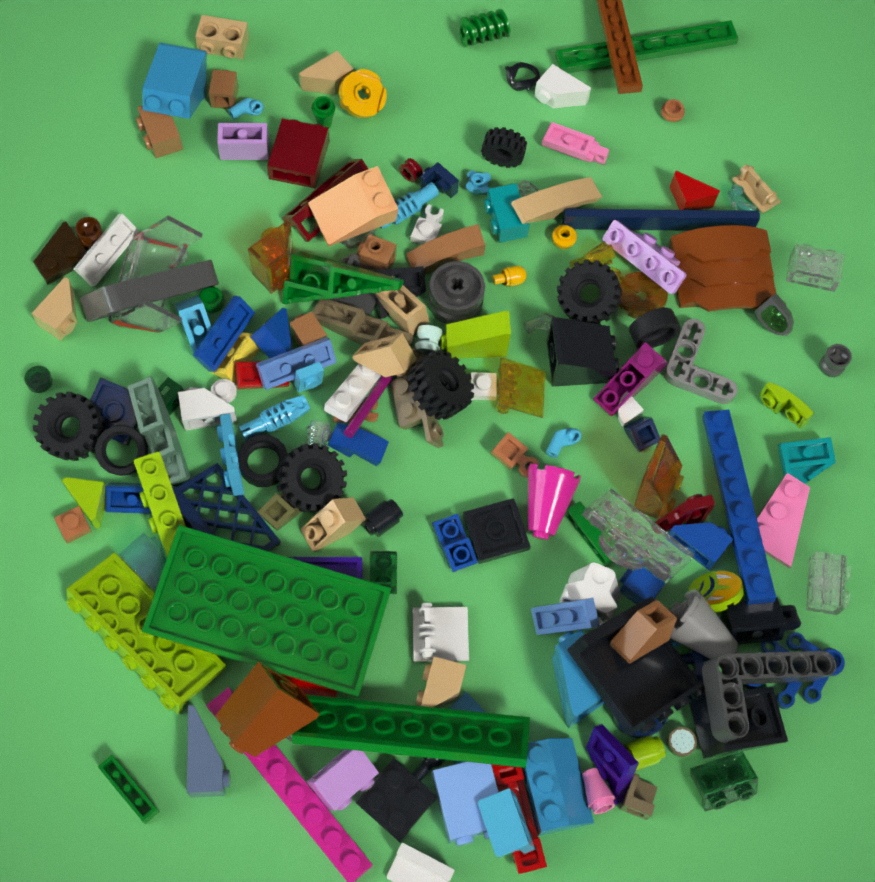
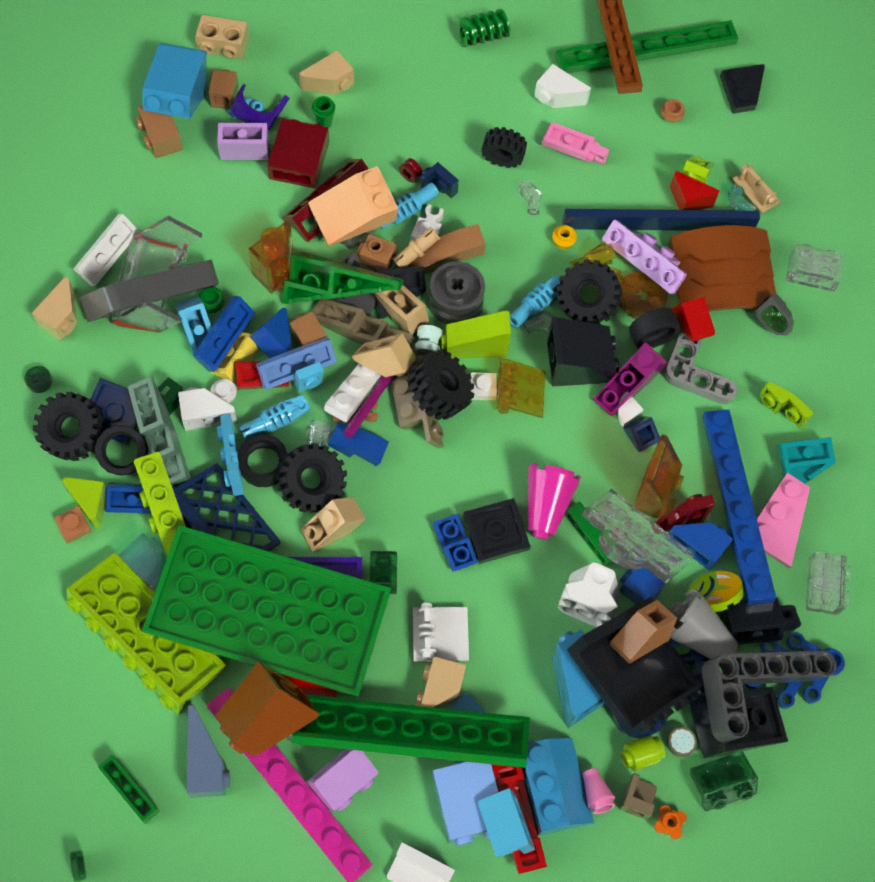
(59, 254): dark brown wing -> none
(78, 865): none -> clear green tile
(88, 231): reddish brown wheel -> none
(247, 114): none -> dark purple helmet
(278, 512): olive slope -> none
(373, 88): yellow plate -> none
(382, 518): black brick -> none
(399, 797): black plate -> none
(416, 248): none -> tan pin
(478, 188): medium azure plate -> none
(504, 218): teal brick -> none
(510, 276): yellow cylinder -> none
(511, 452): nougat plate -> none
(522, 84): black piece -> none
(535, 301): none -> medium azure hinge
(554, 200): tan slope -> none
(561, 439): medium azure arm -> none
(565, 616): medium blue plate -> none
(611, 761): dark purple wing -> none
(662, 825): none -> orange plate
(695, 319): none -> red slope
(697, 168): none -> lime slope
(742, 87): none -> black wing
(835, 360): dark grey wheel -> none

